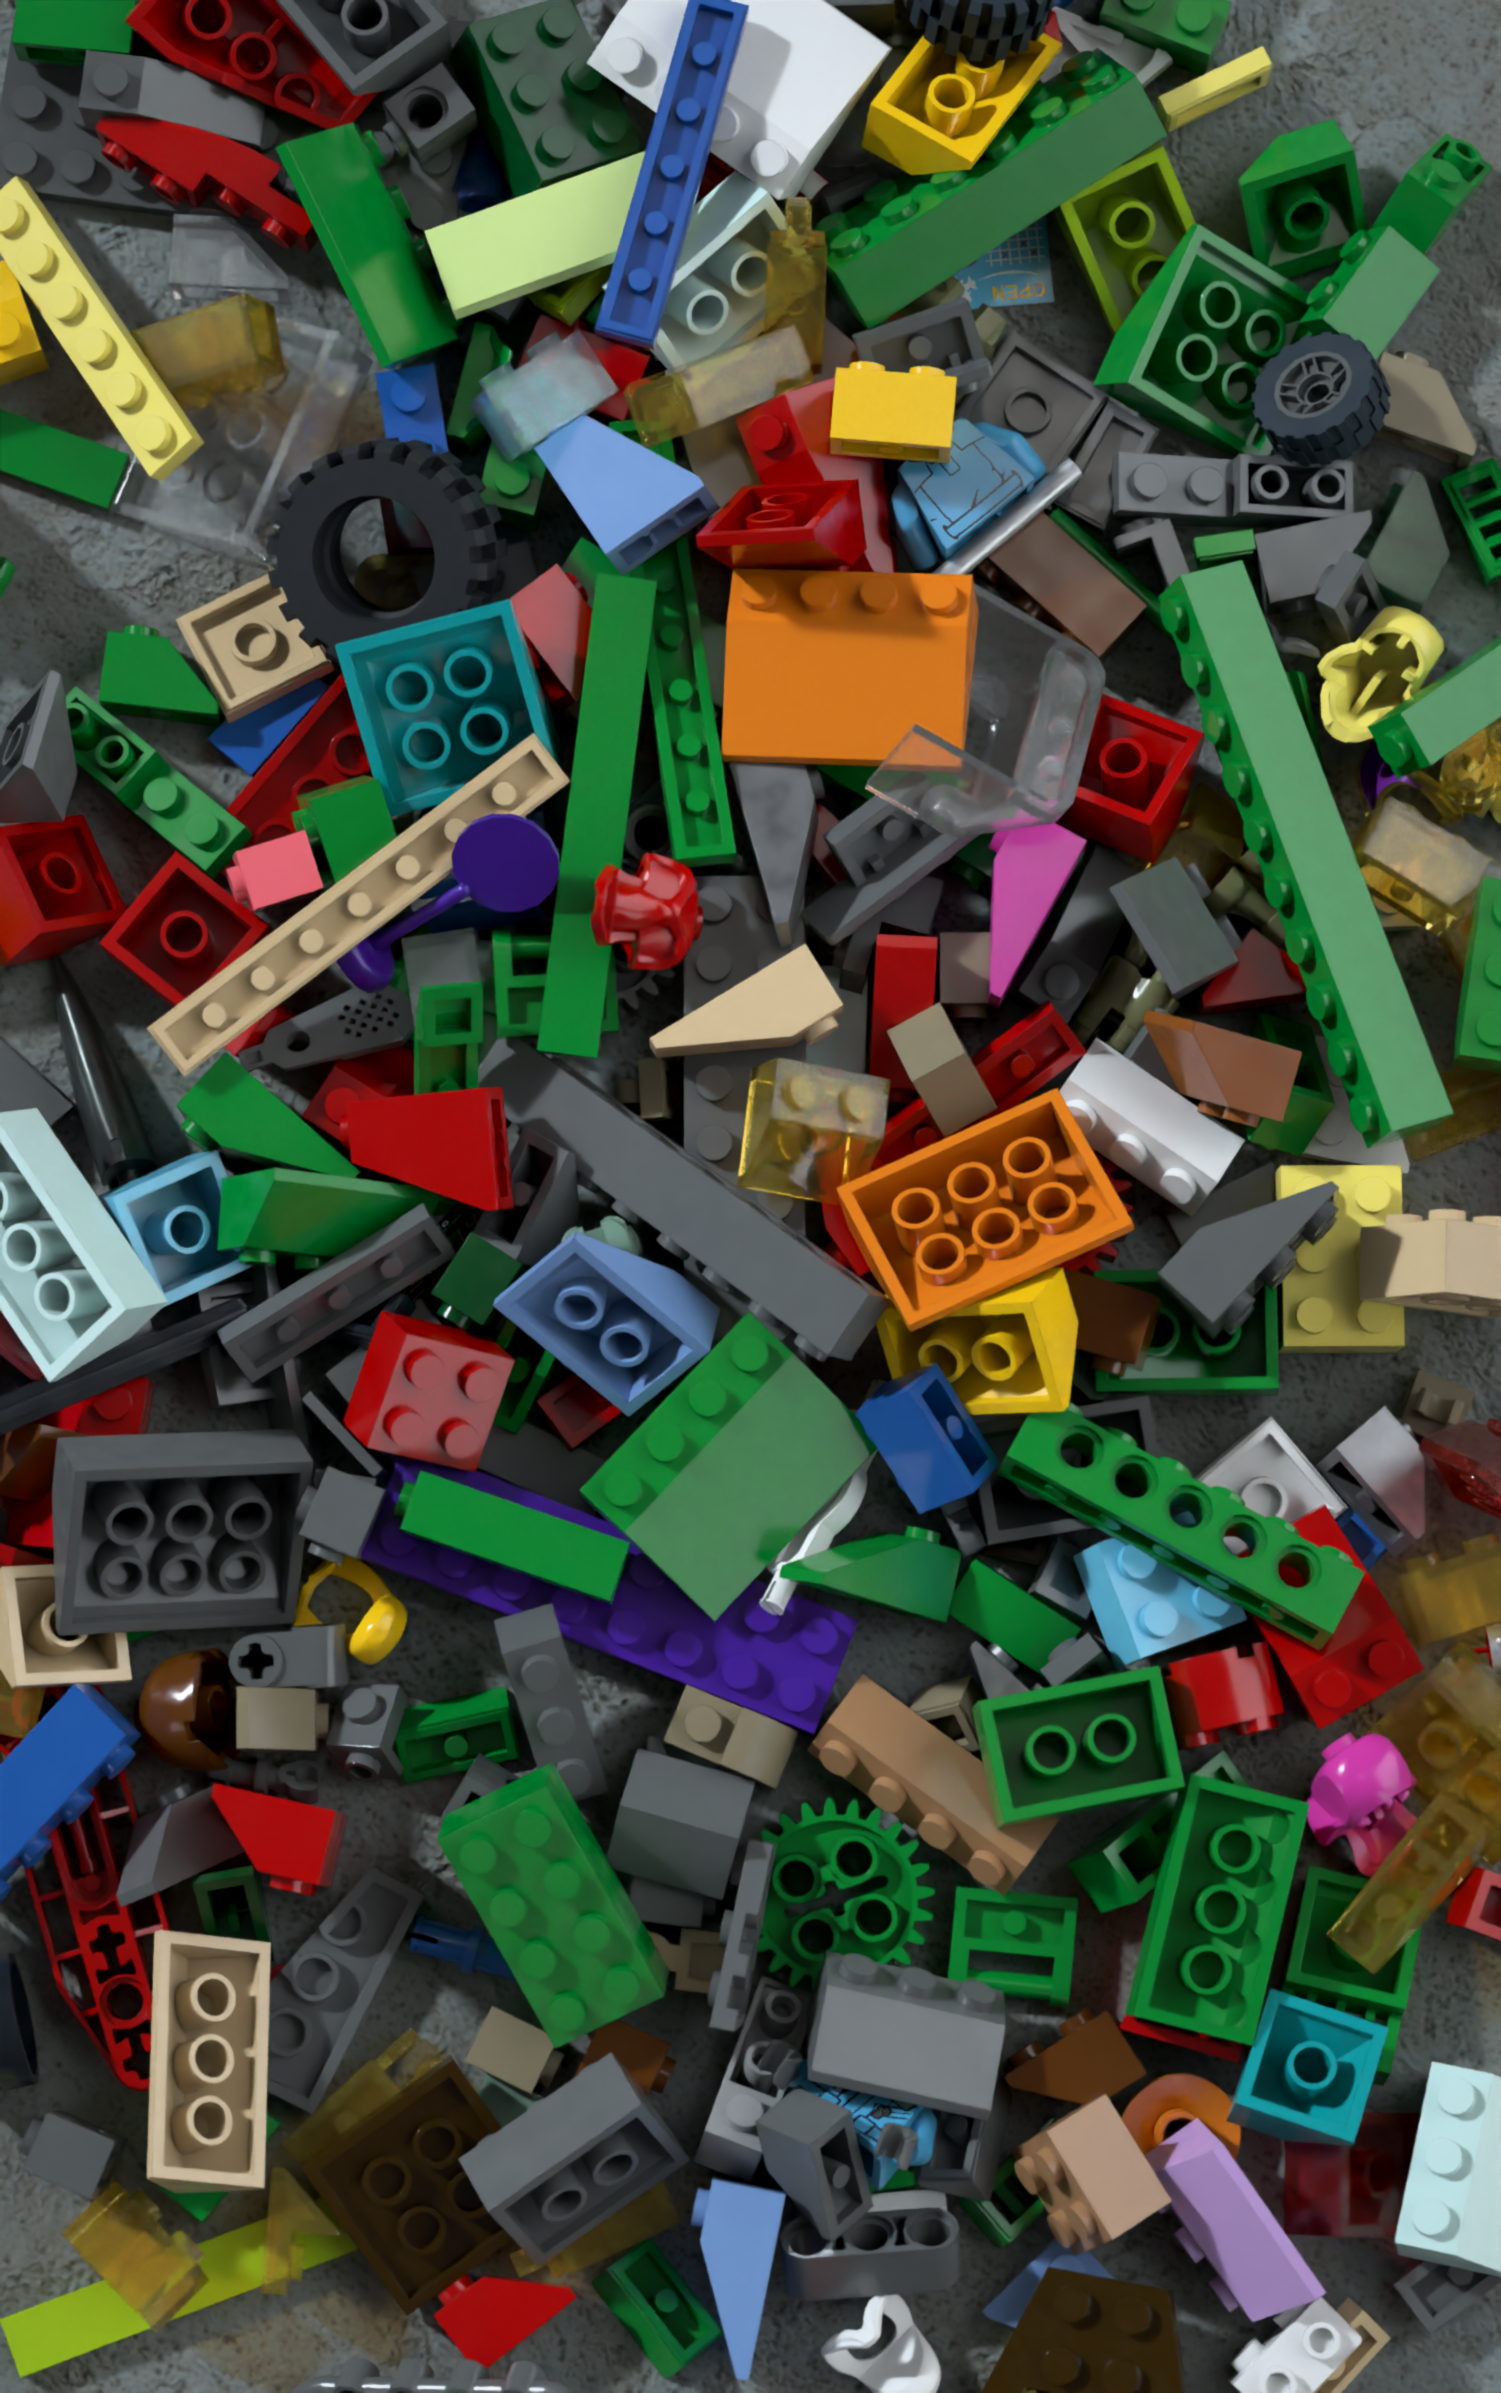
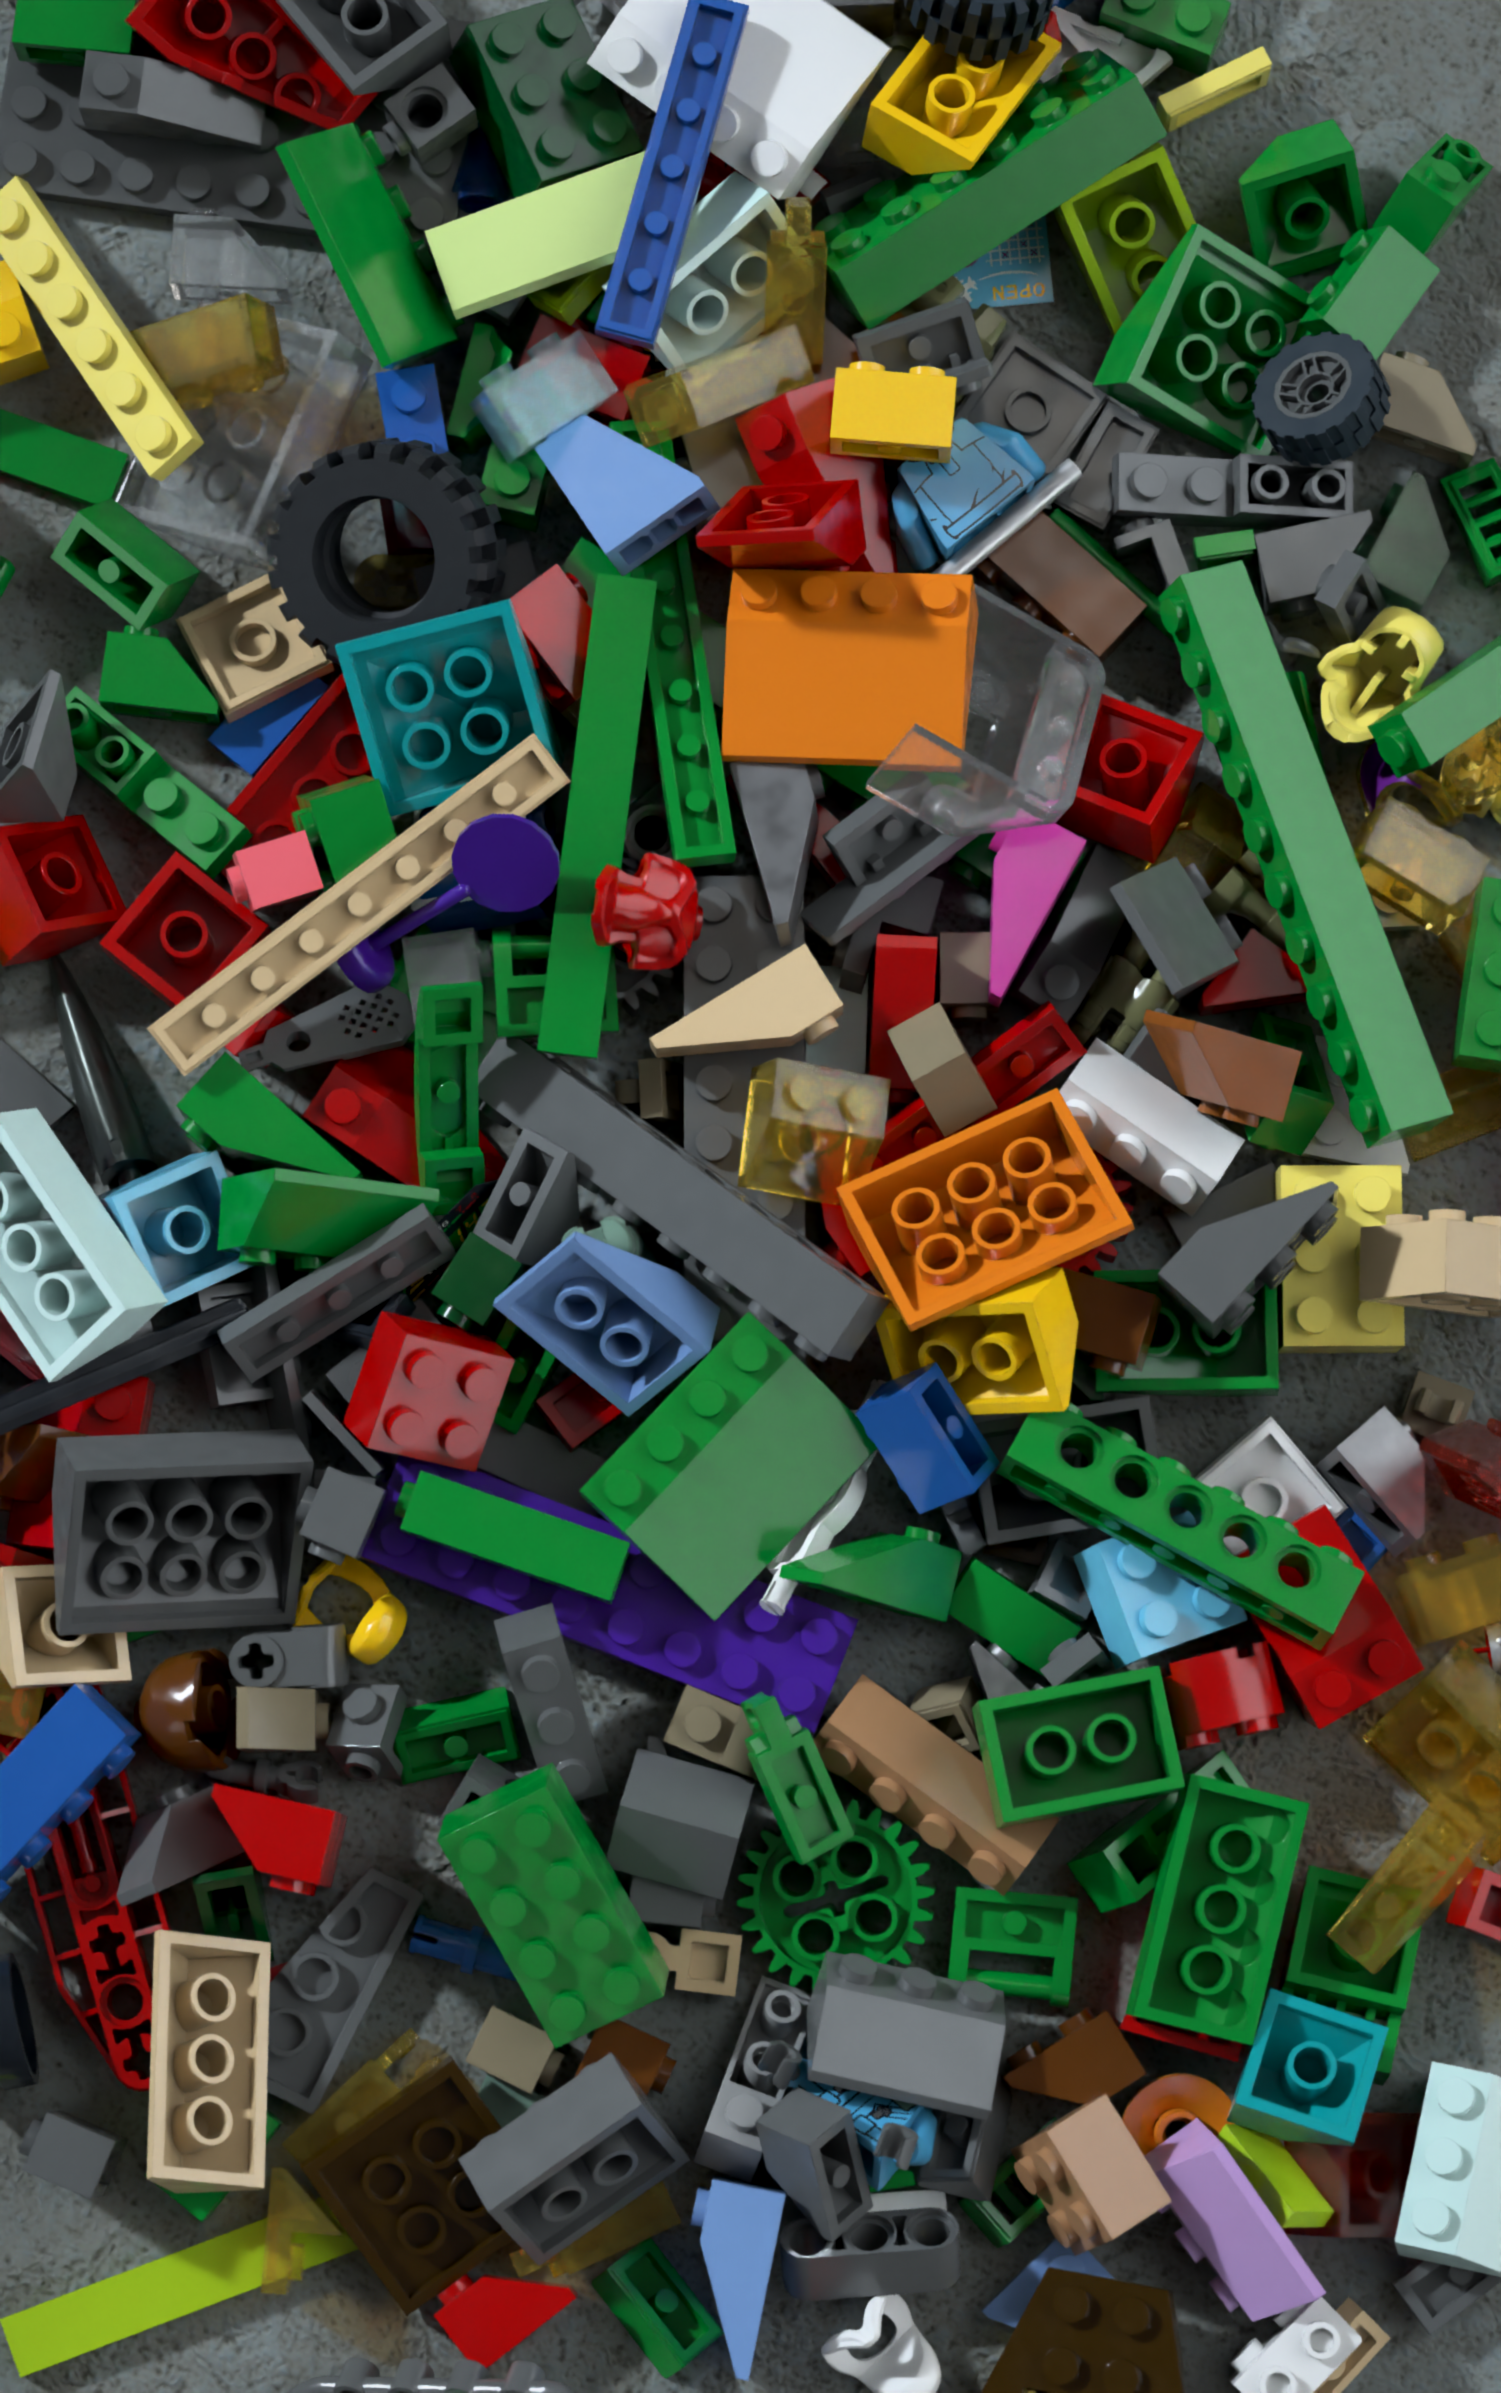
(125, 564): none -> green brick
(136, 2255): clear yellow brick -> none
(193, 162): red slope -> none
(436, 1142): red slope -> none
(741, 1934): dark grey wing -> none
(794, 1780): none -> green hinge
(1276, 2178): none -> lime tile
(1361, 1798): dark pink head -> none

